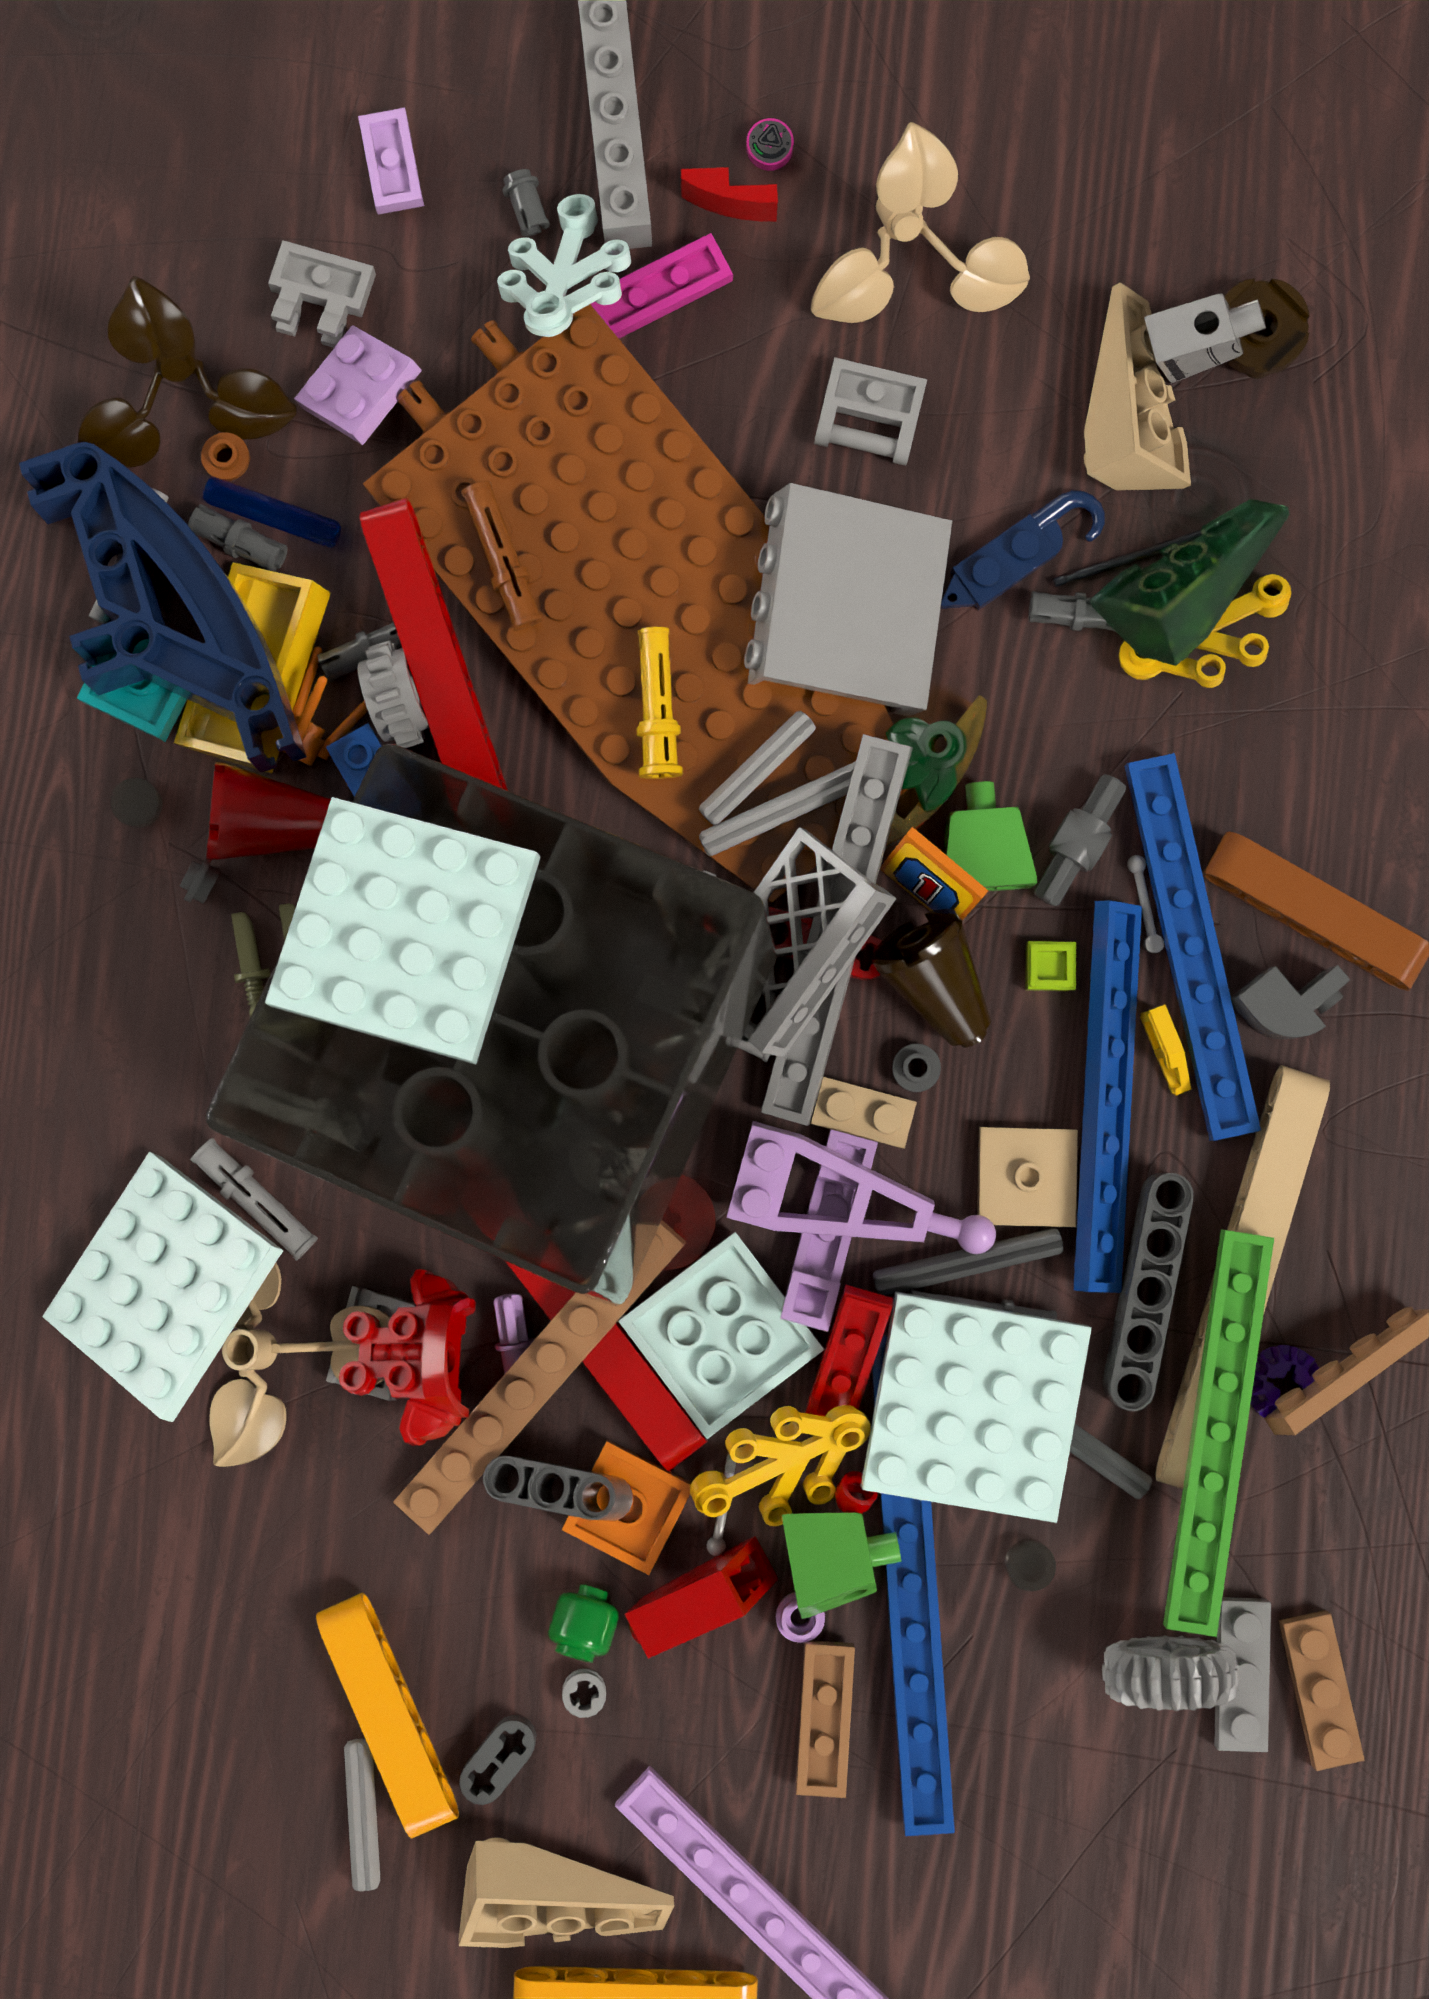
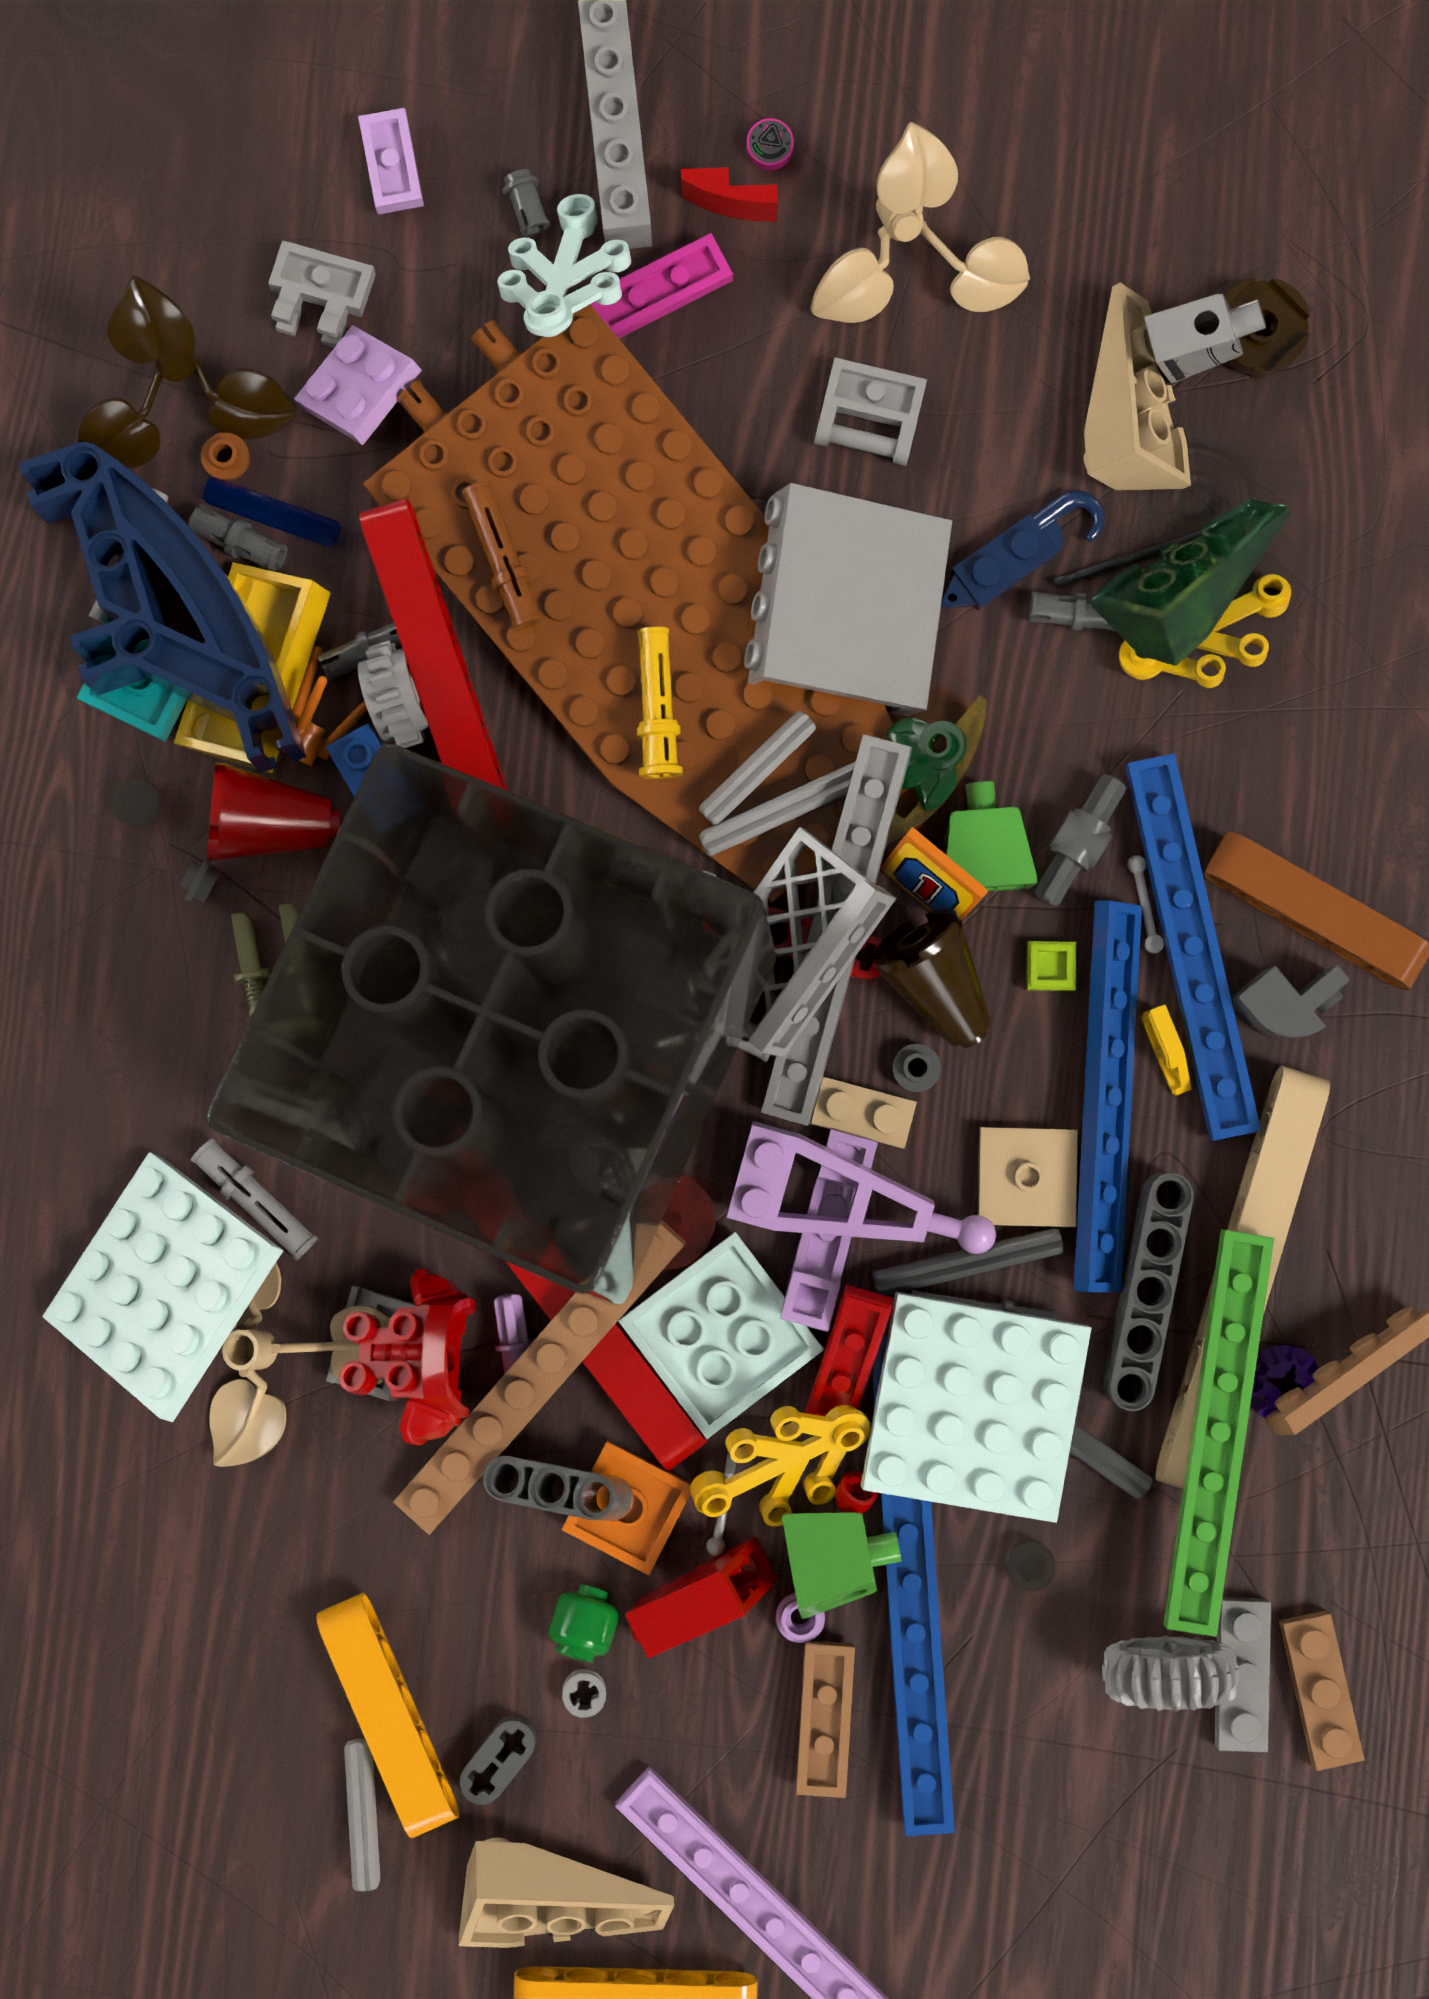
(403, 930): light aqua plate -> none

